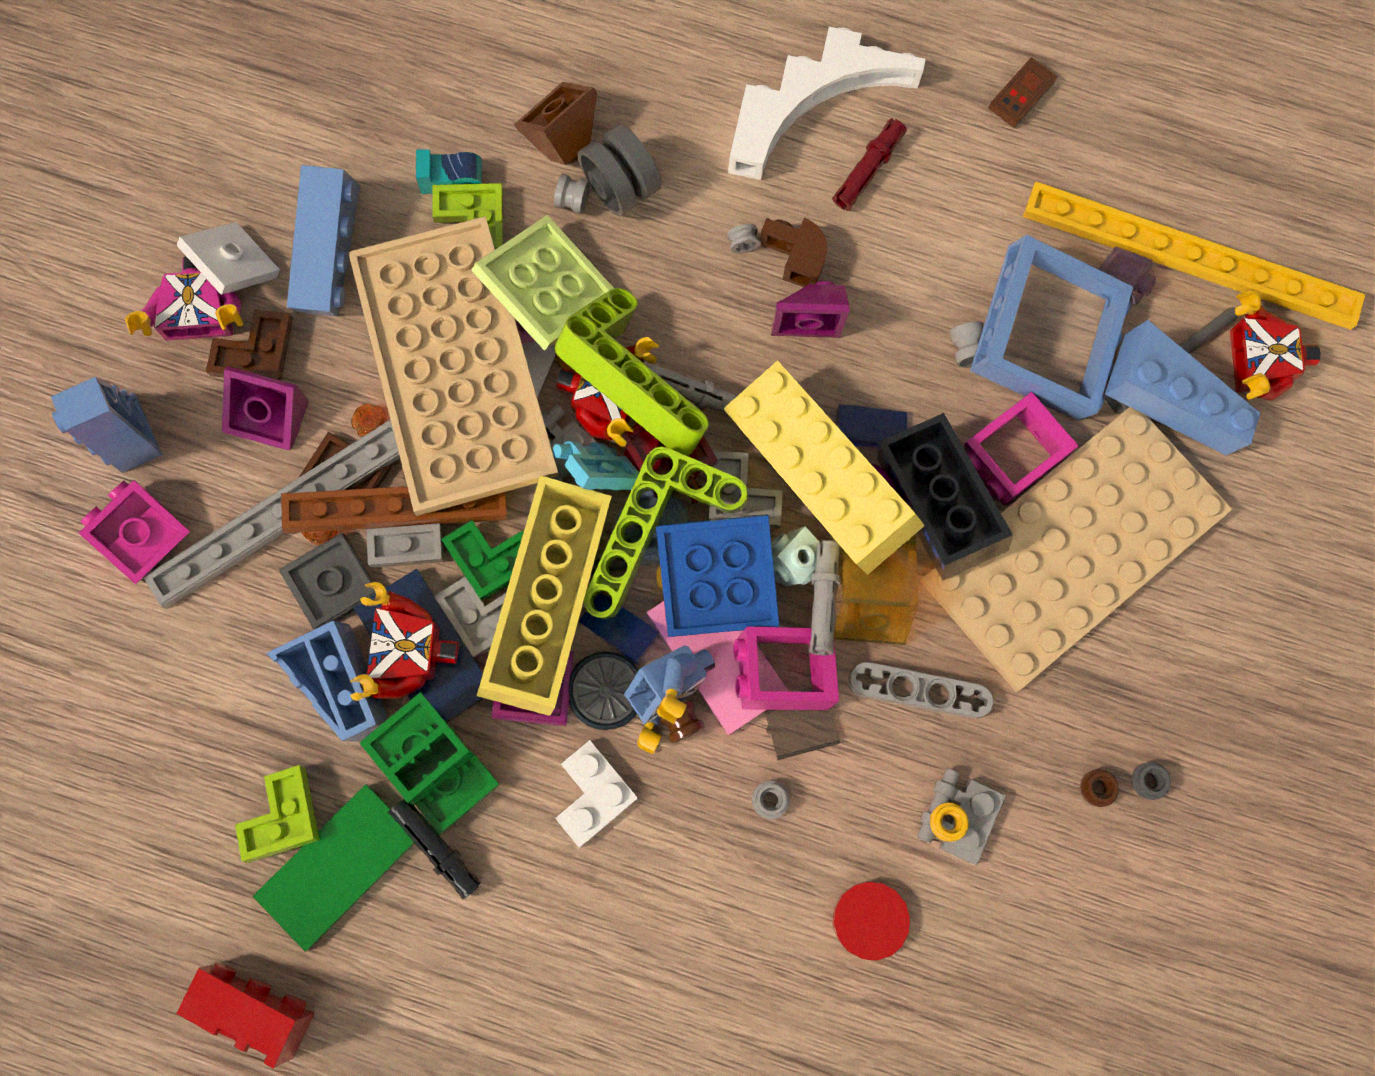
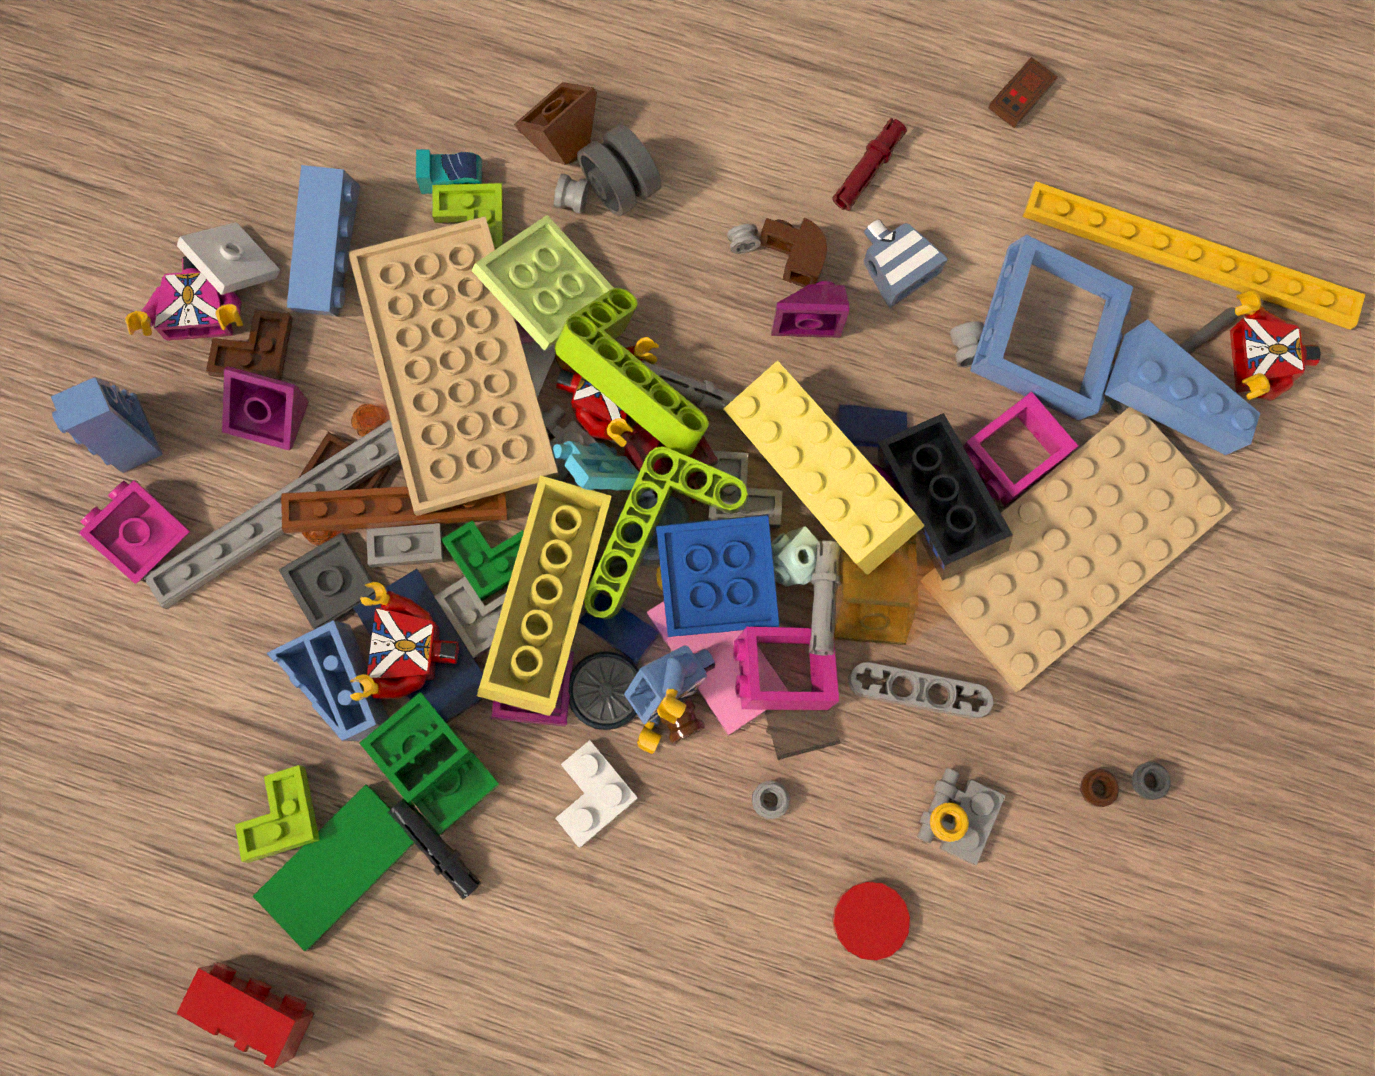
(805, 83): white arch -> none
(900, 260): none -> sand blue torso
(1132, 270): bracket -> none

